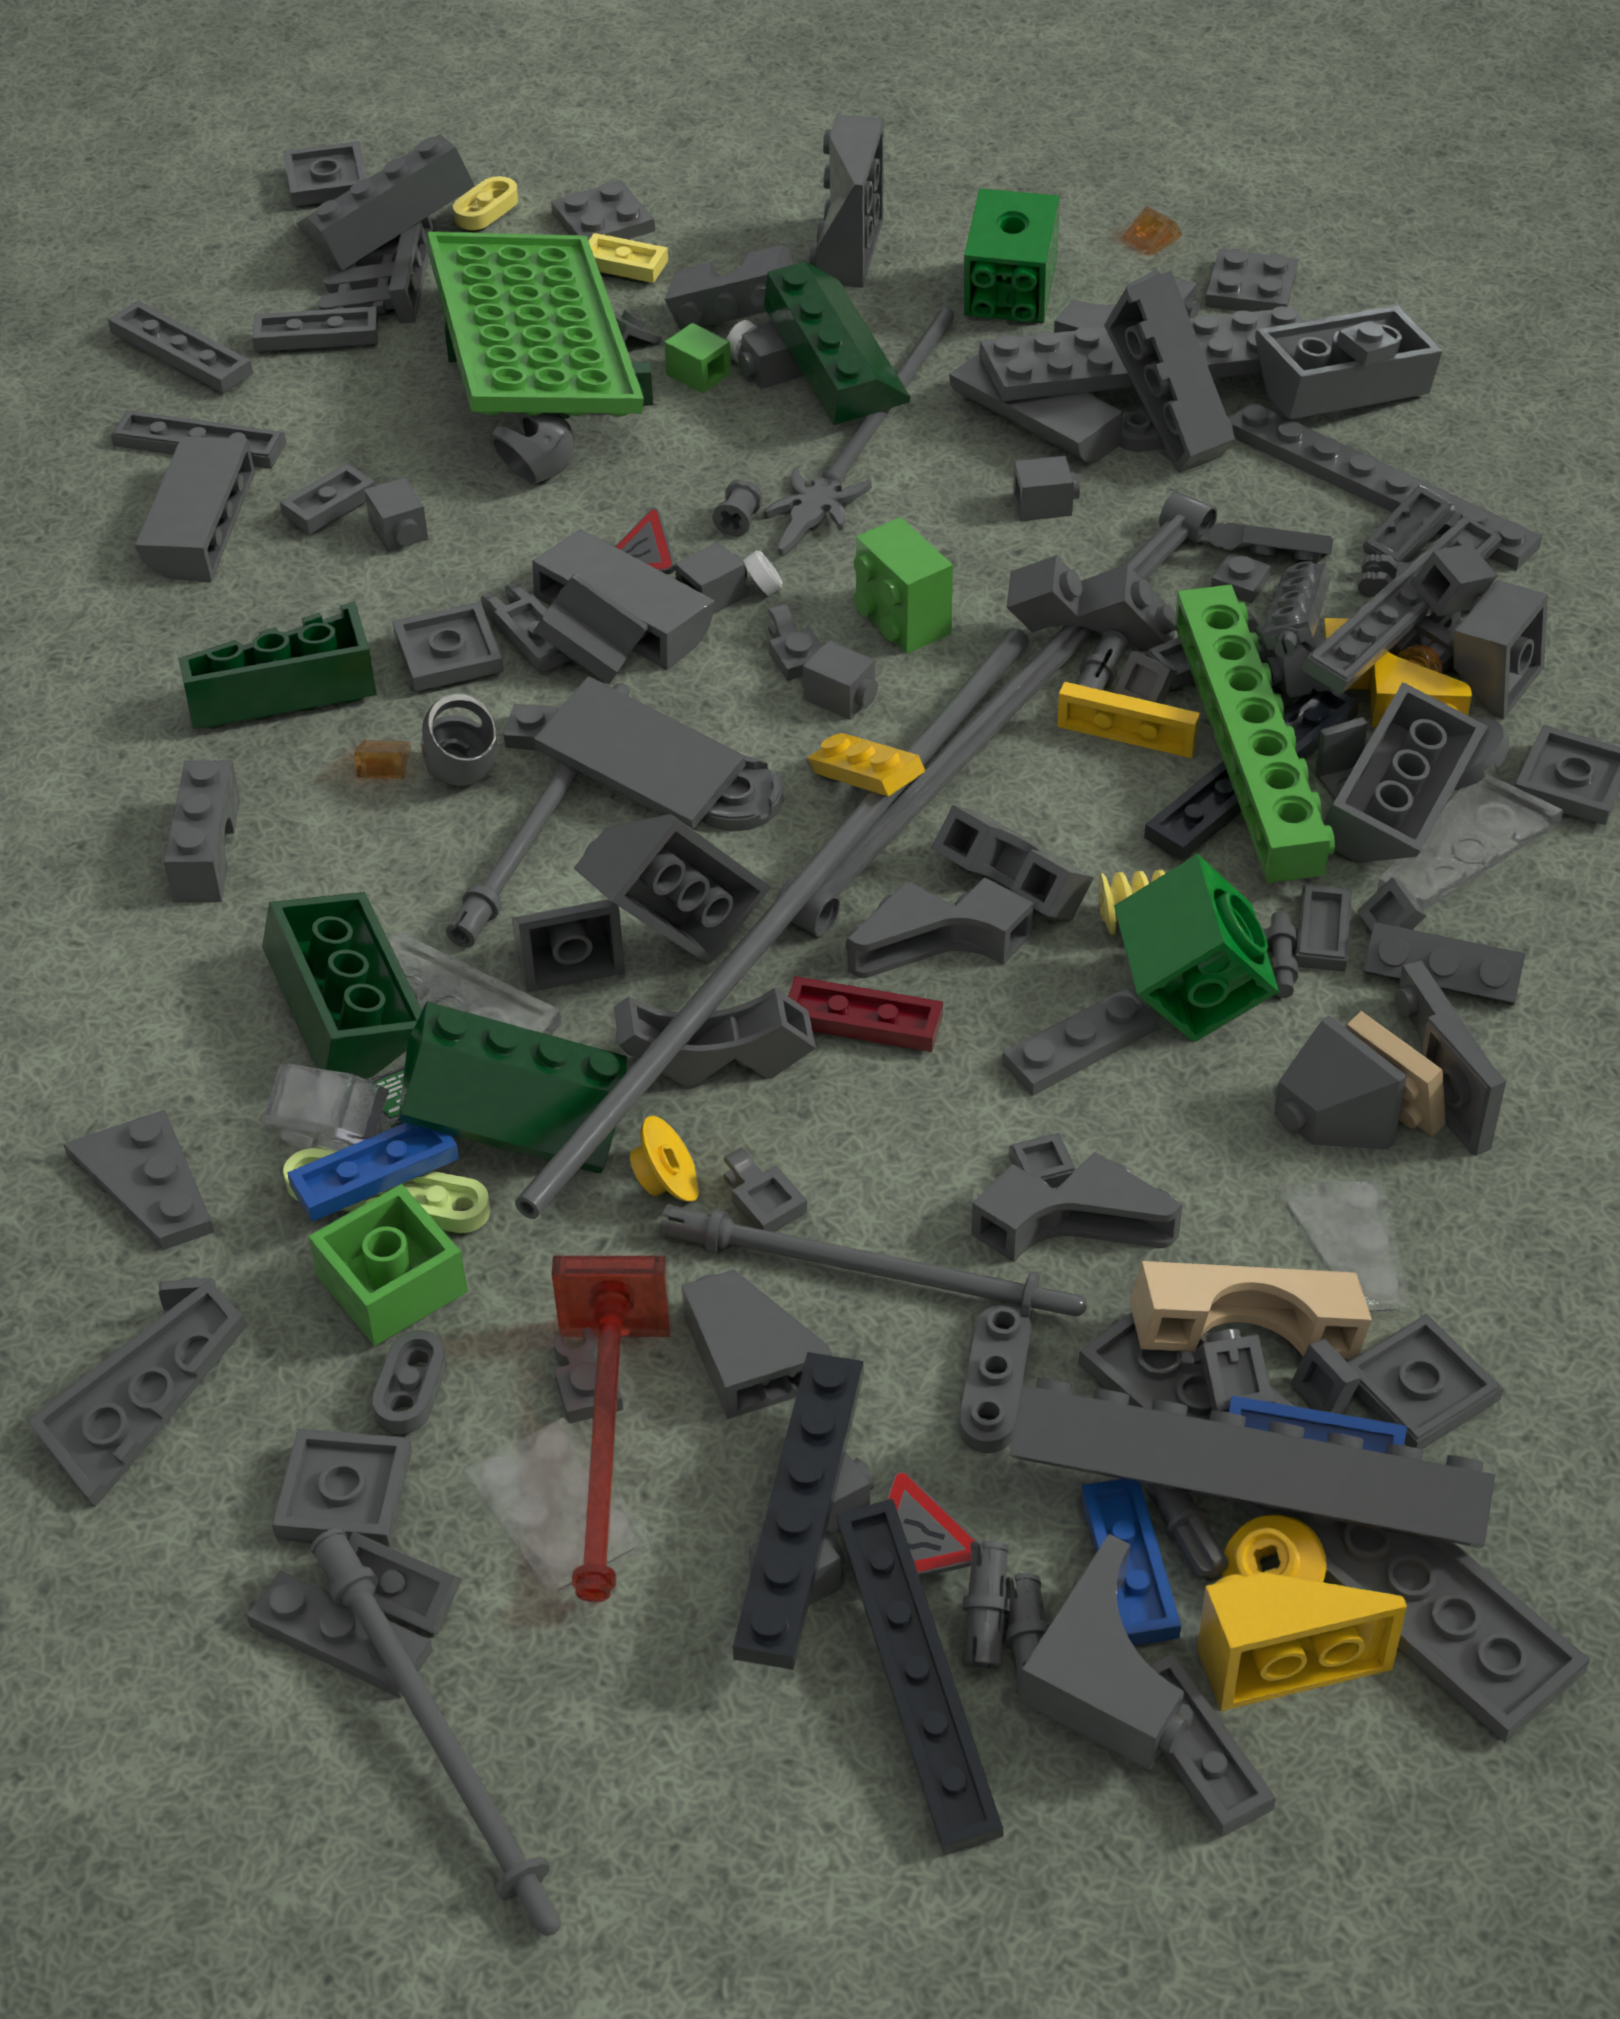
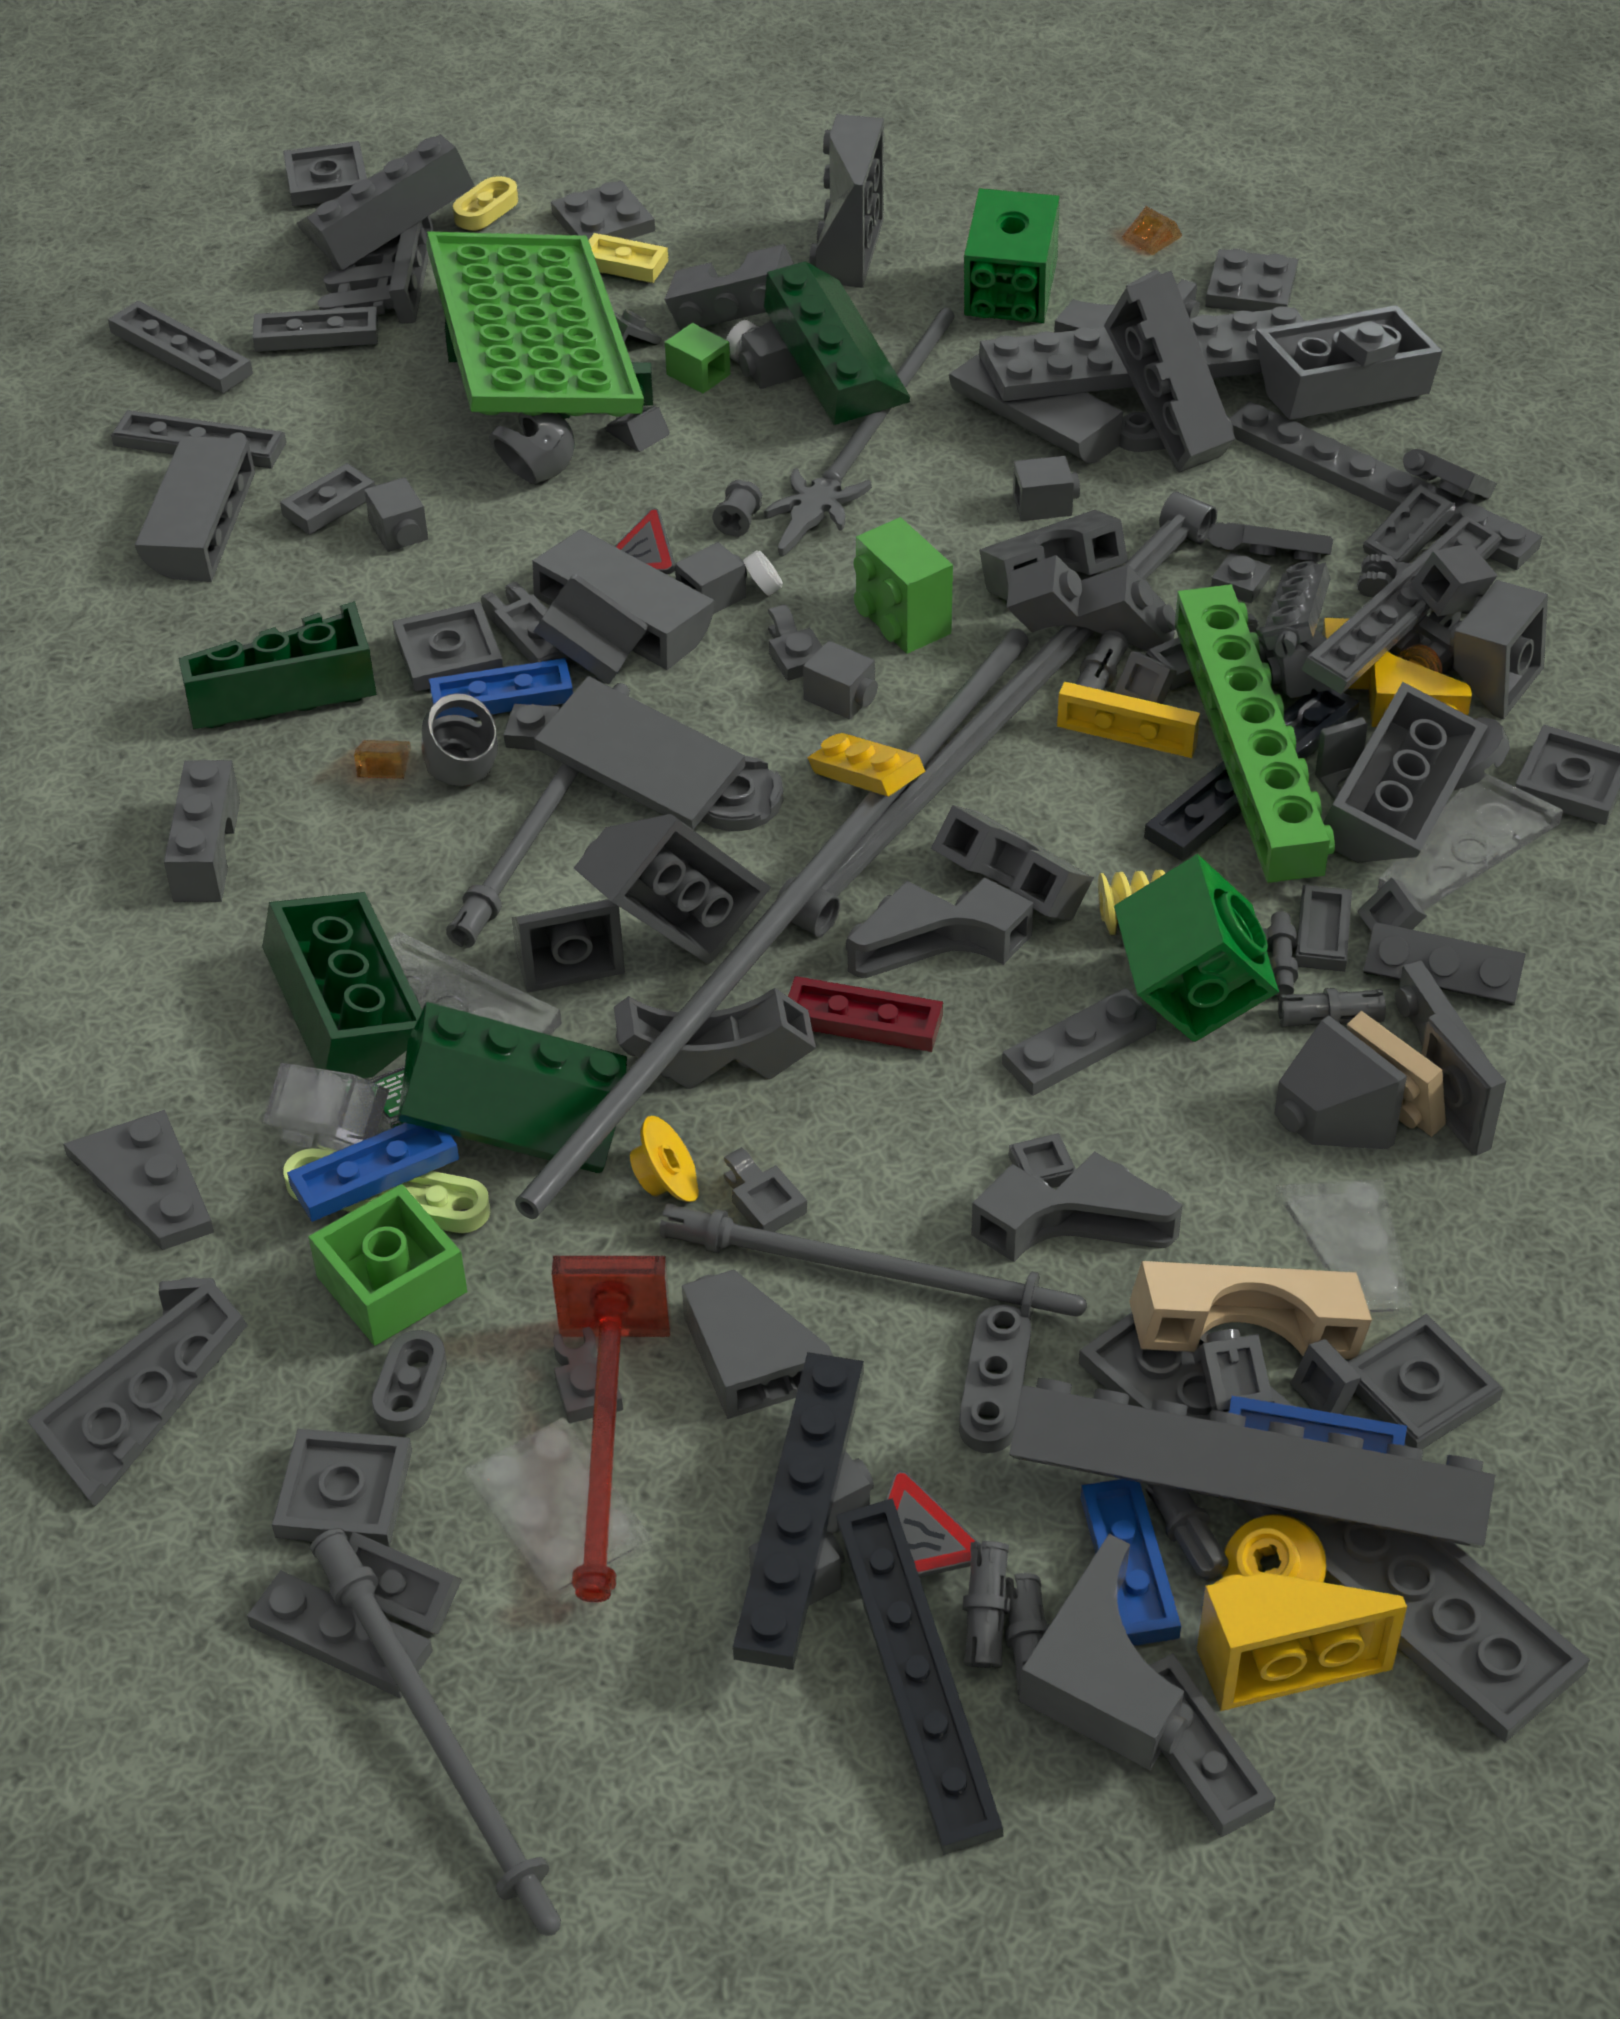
(501, 688): none -> blue plate
(640, 430): none -> dark grey slope
(1083, 543): none -> dark grey arch
(1341, 1006): none -> dark grey pin
(1453, 477): none -> dark grey plate

